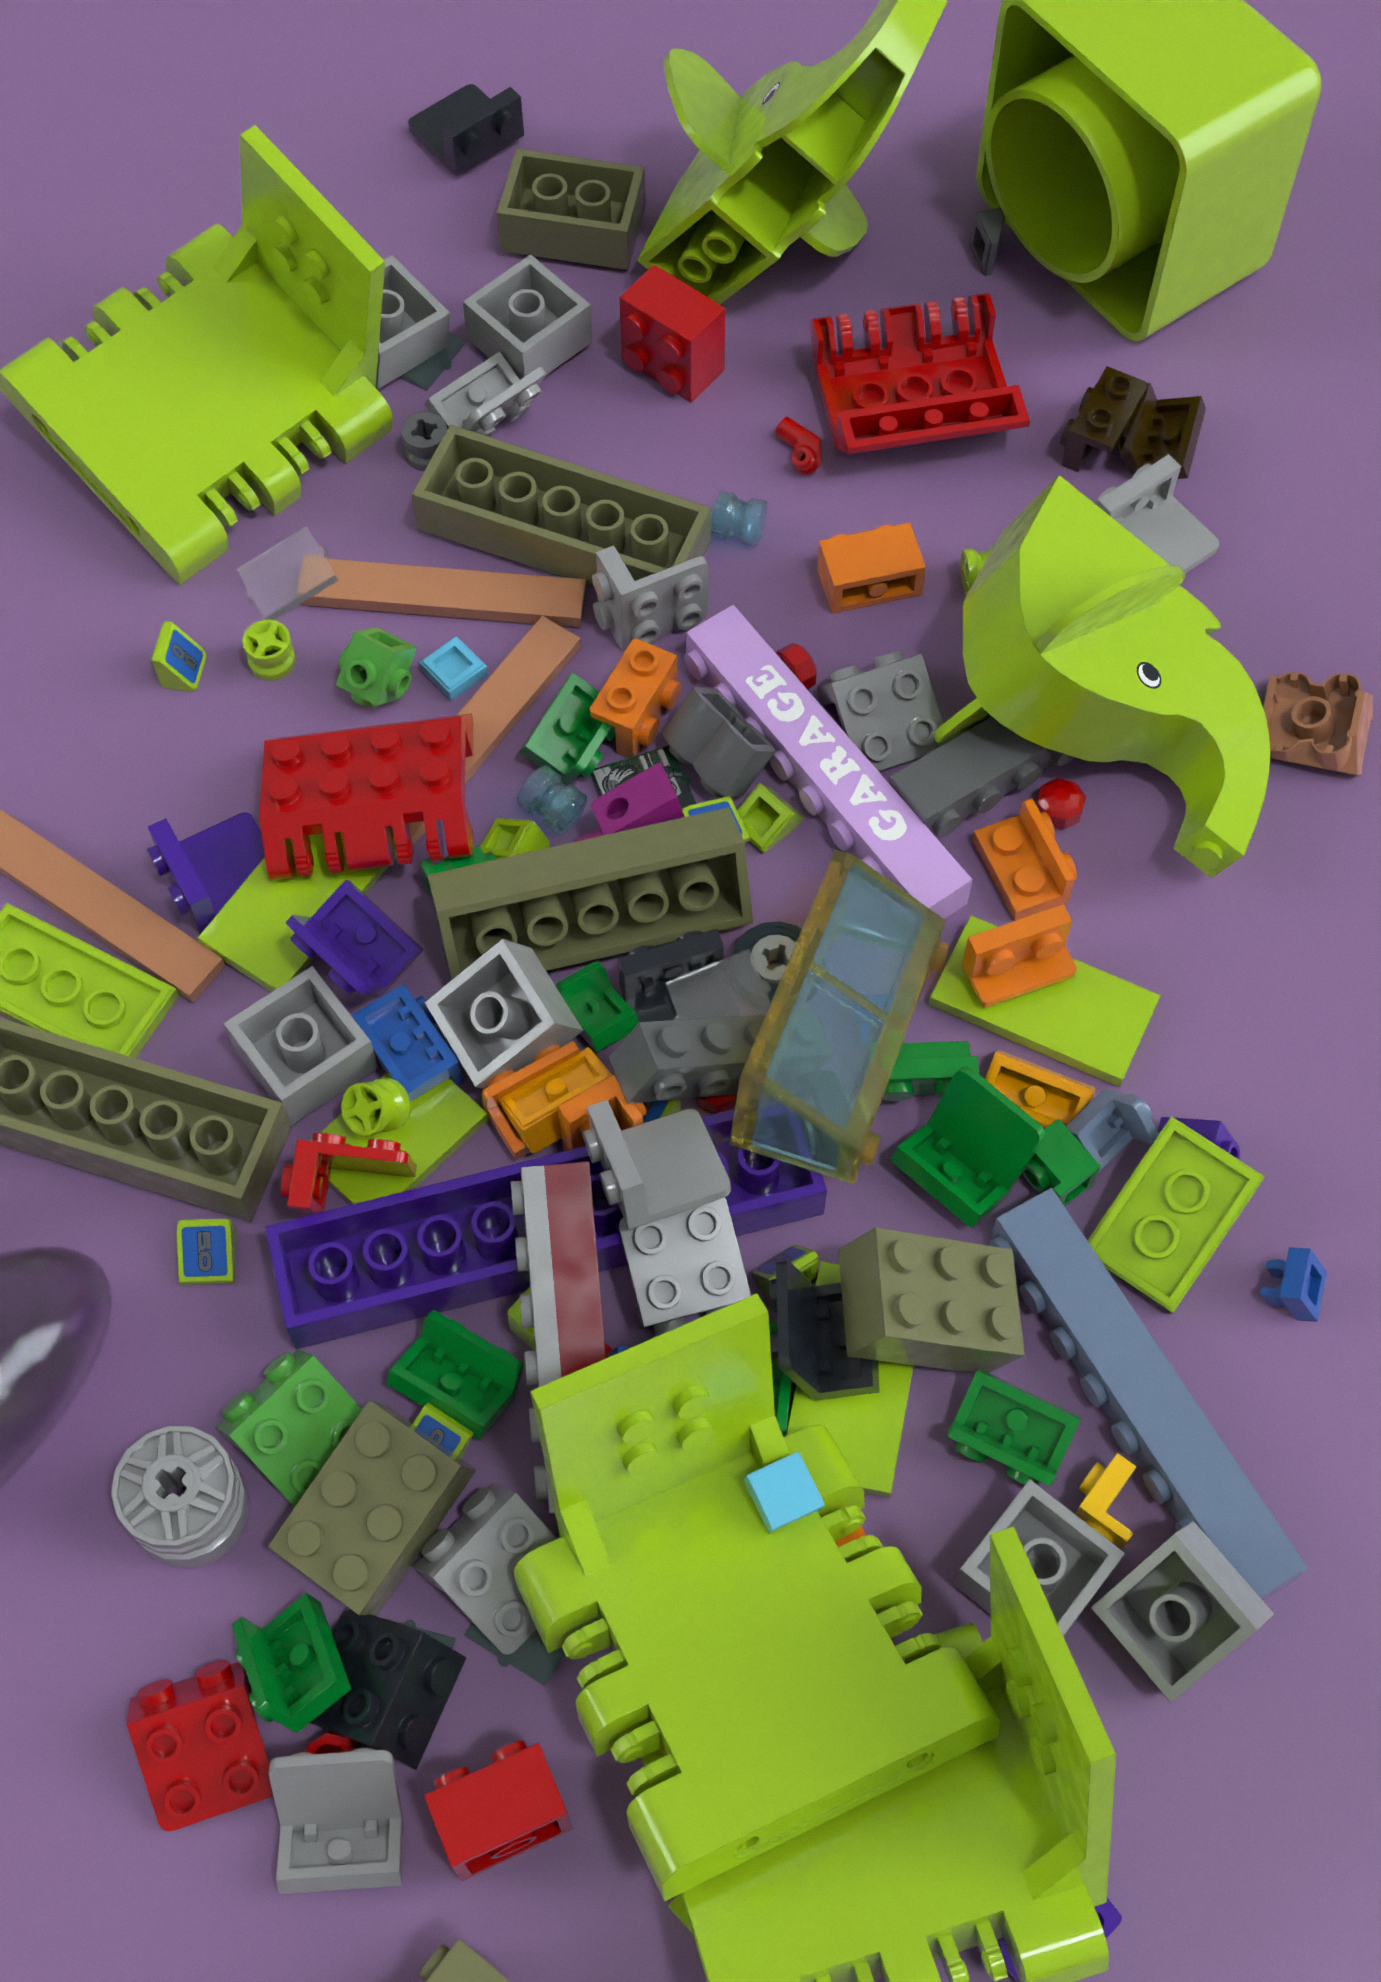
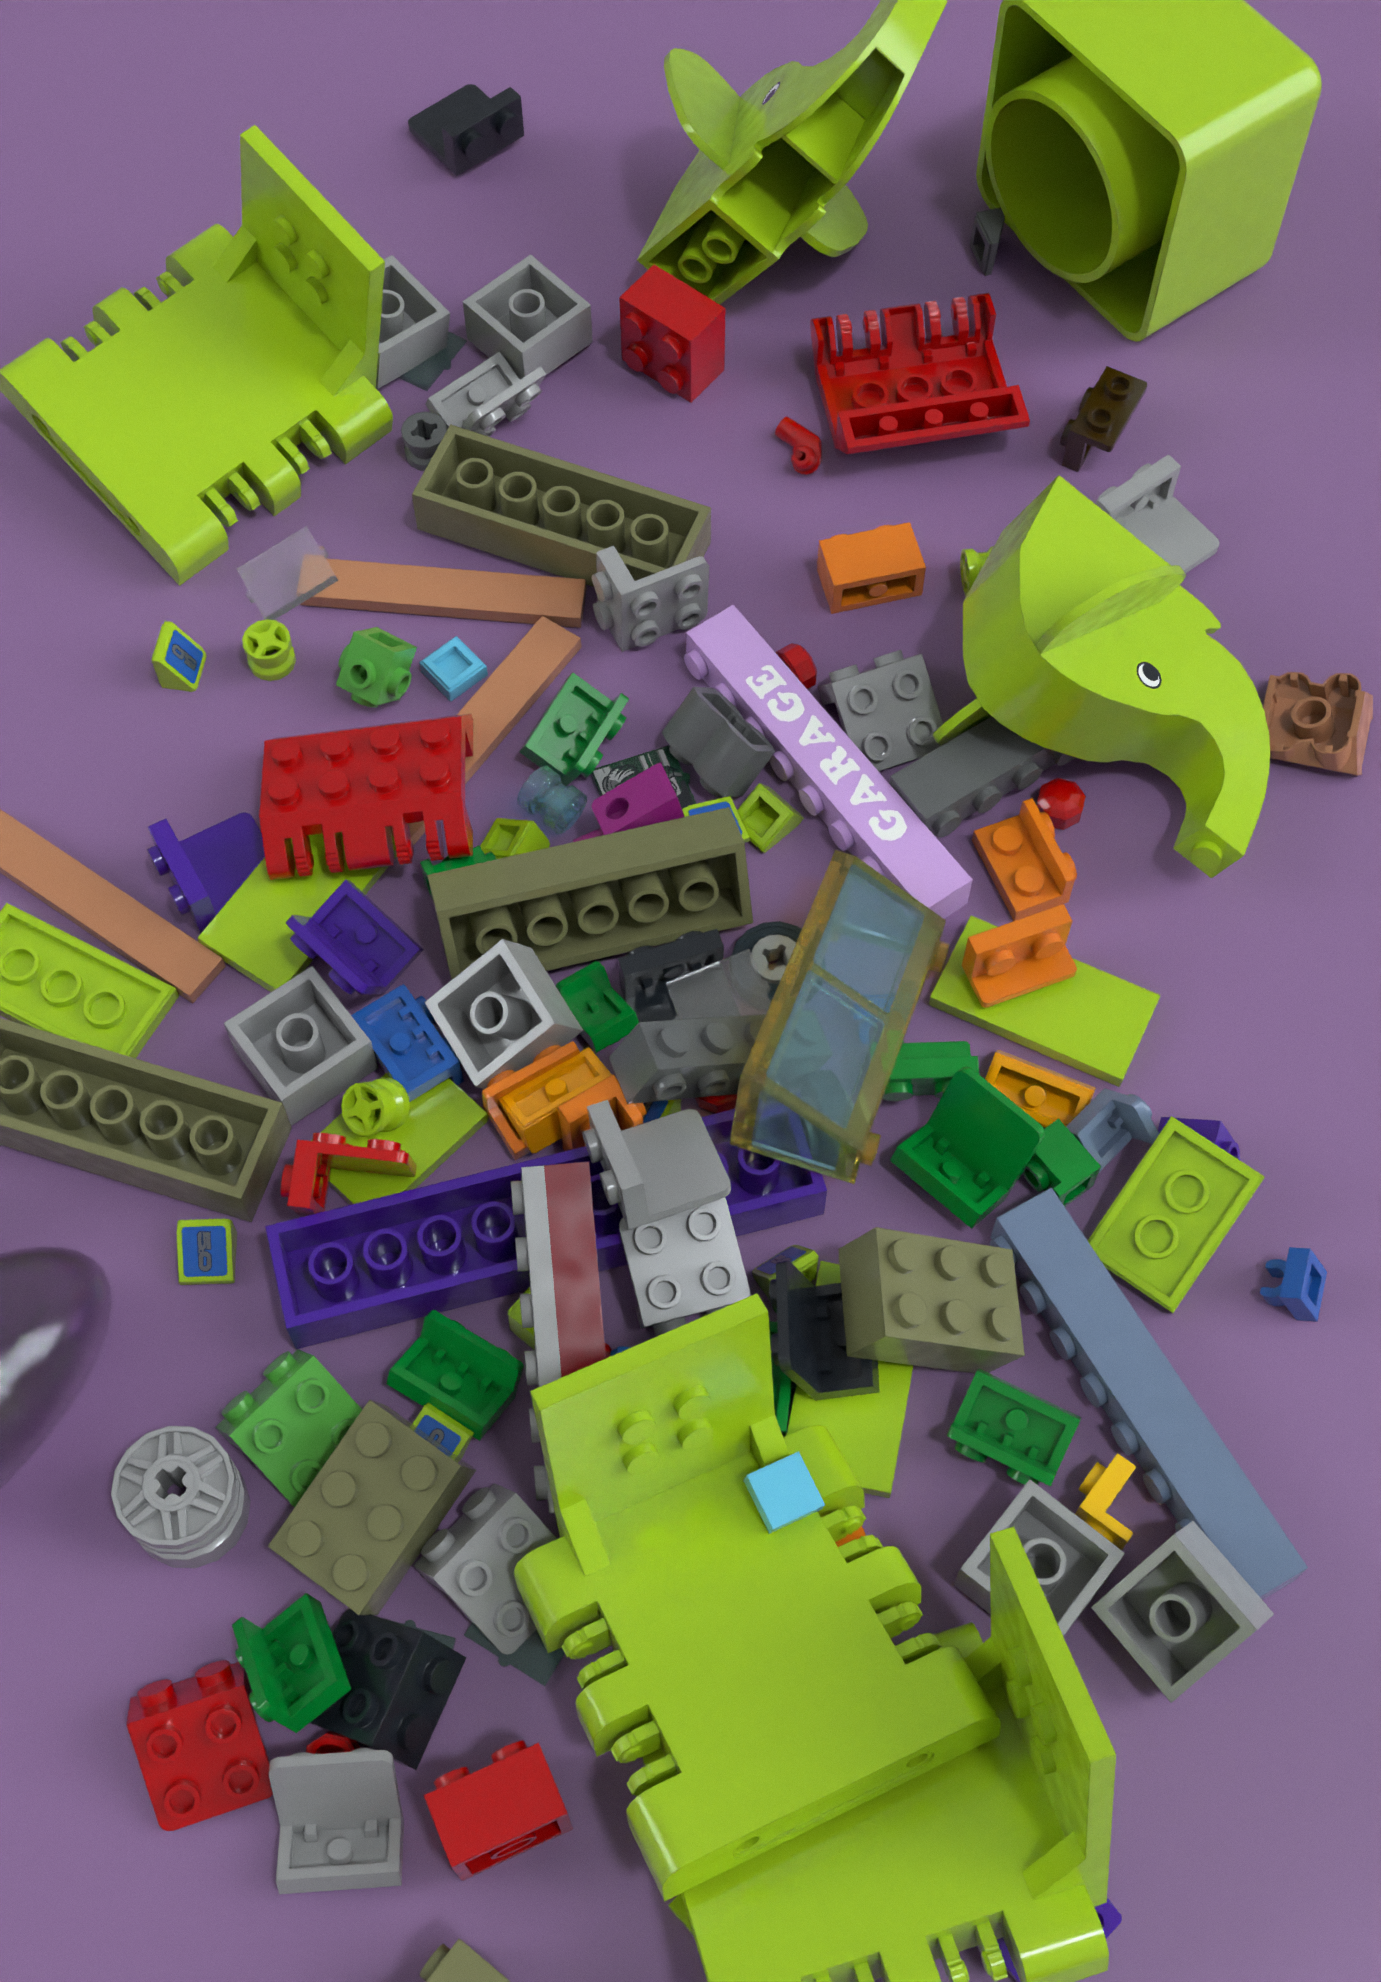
(571, 208): olive brick -> none
(638, 695): orange bracket -> none
(738, 518): clear light blue wheel -> none
(1163, 429): dark brown bracket -> none

